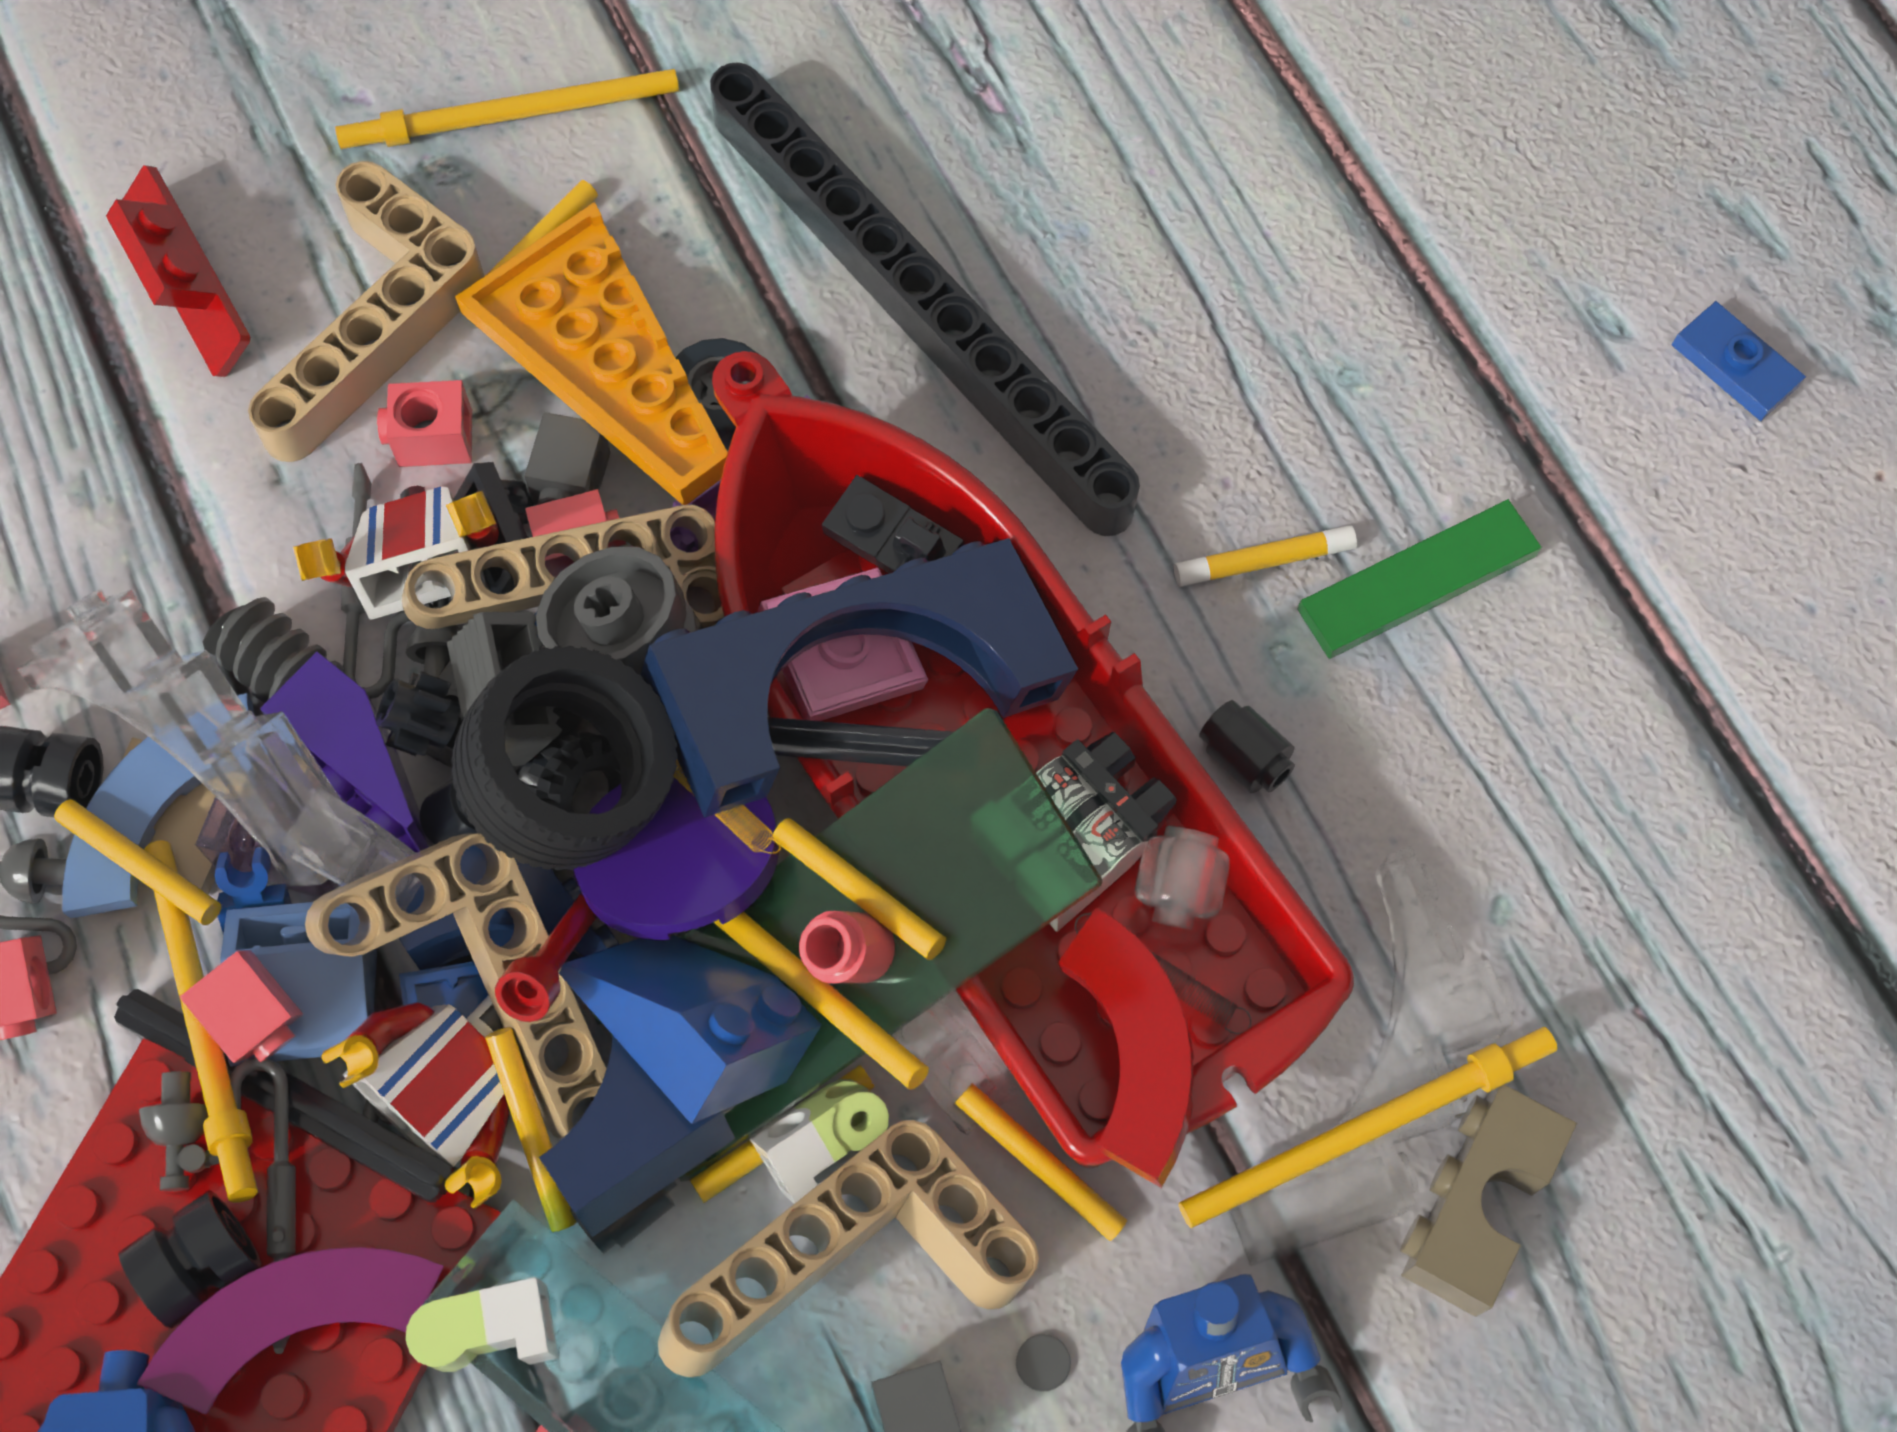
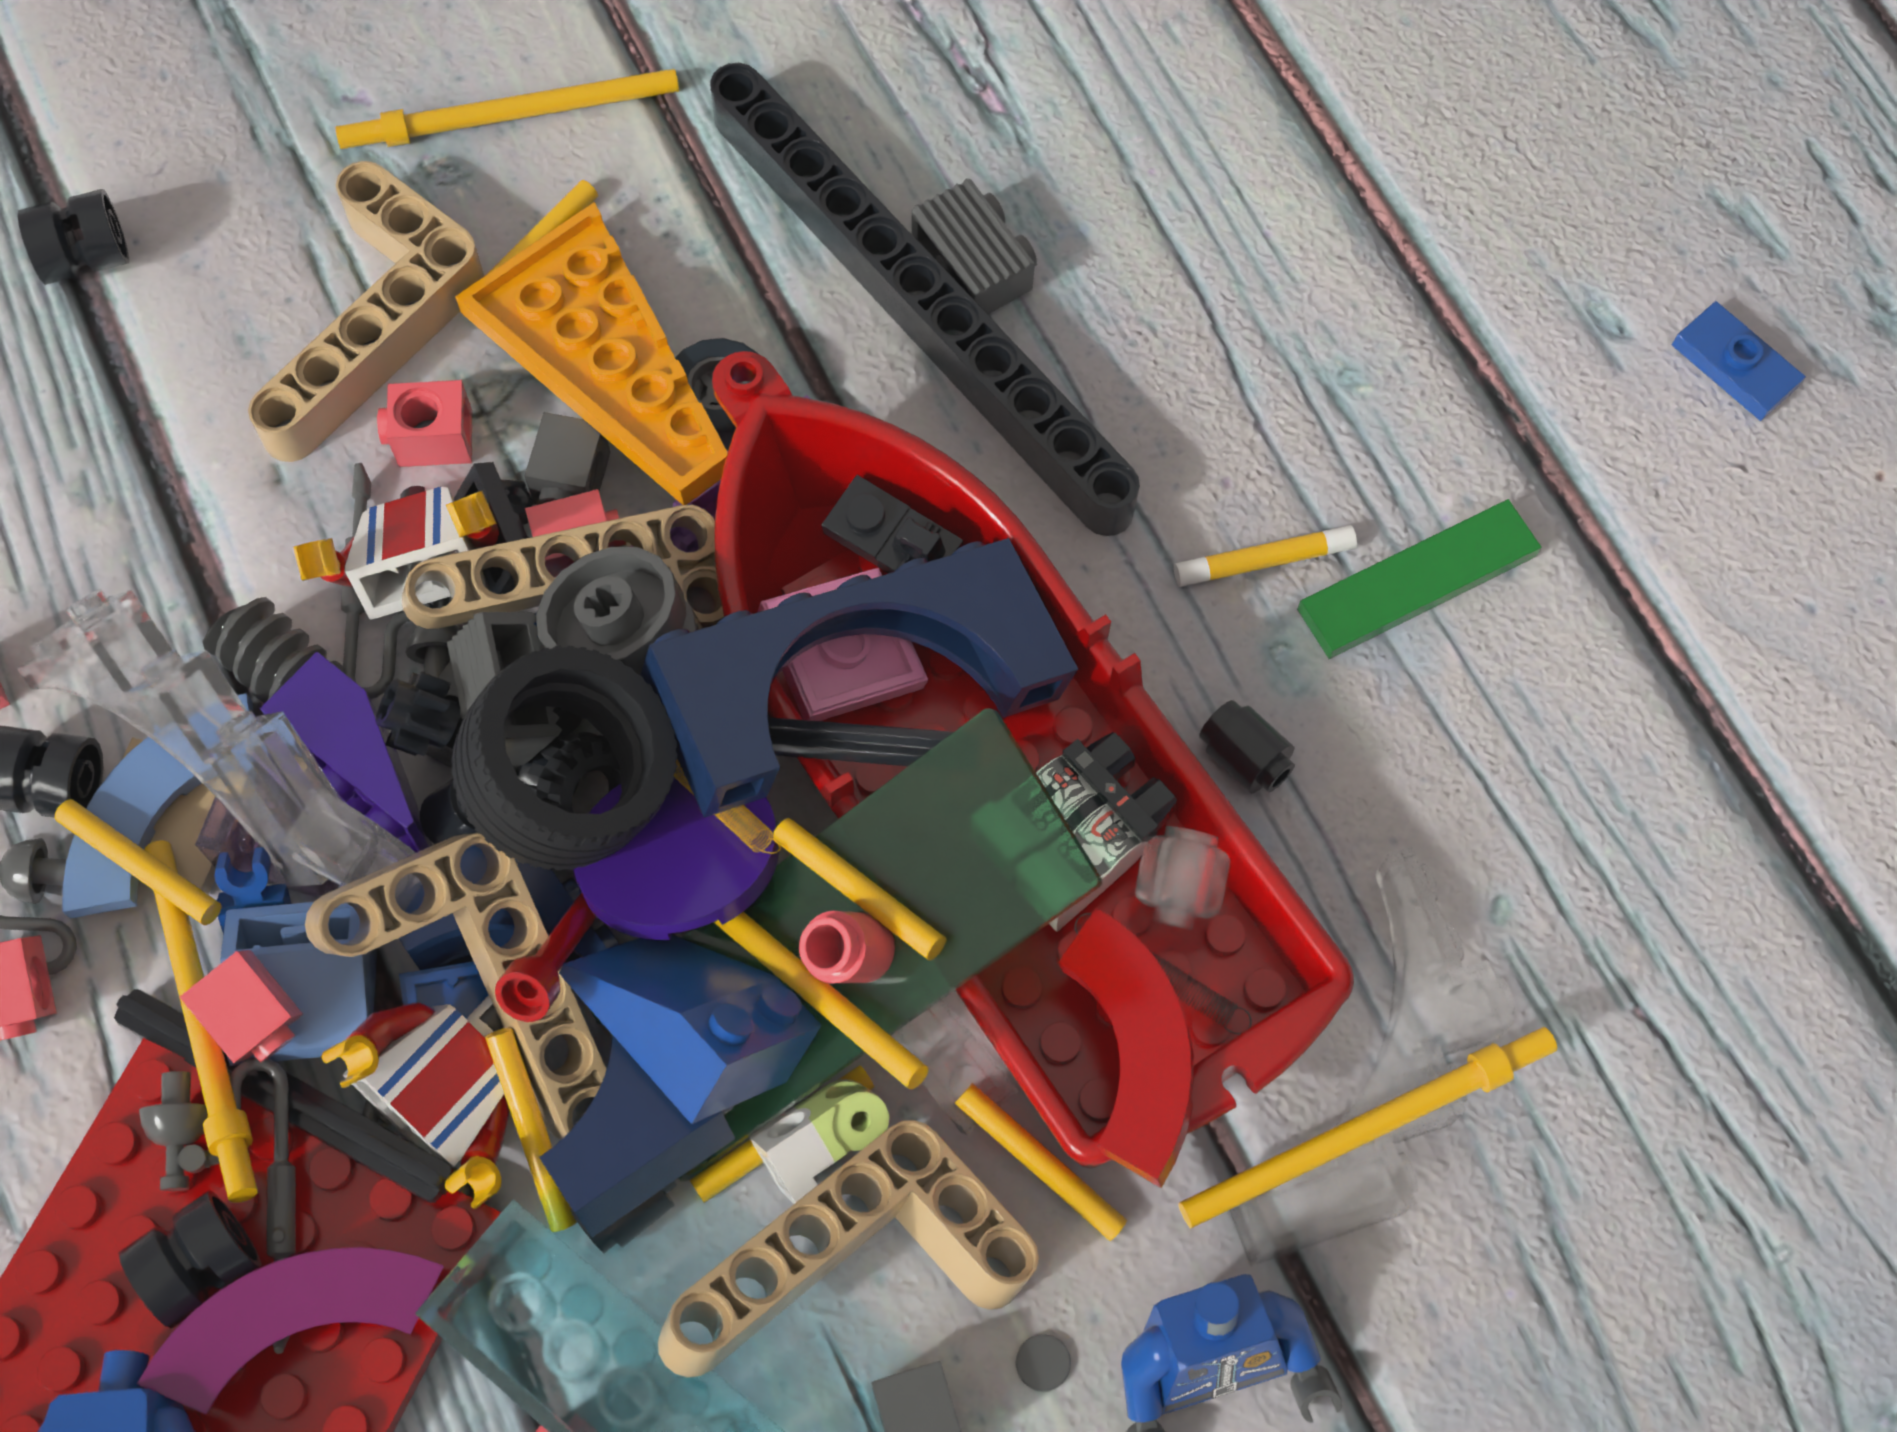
(53, 244): none -> black wheel
(177, 269): red bracket -> none
(460, 1327): leg -> none
(975, 246): none -> dark grey brick
(1456, 1247): dark tan arch -> none

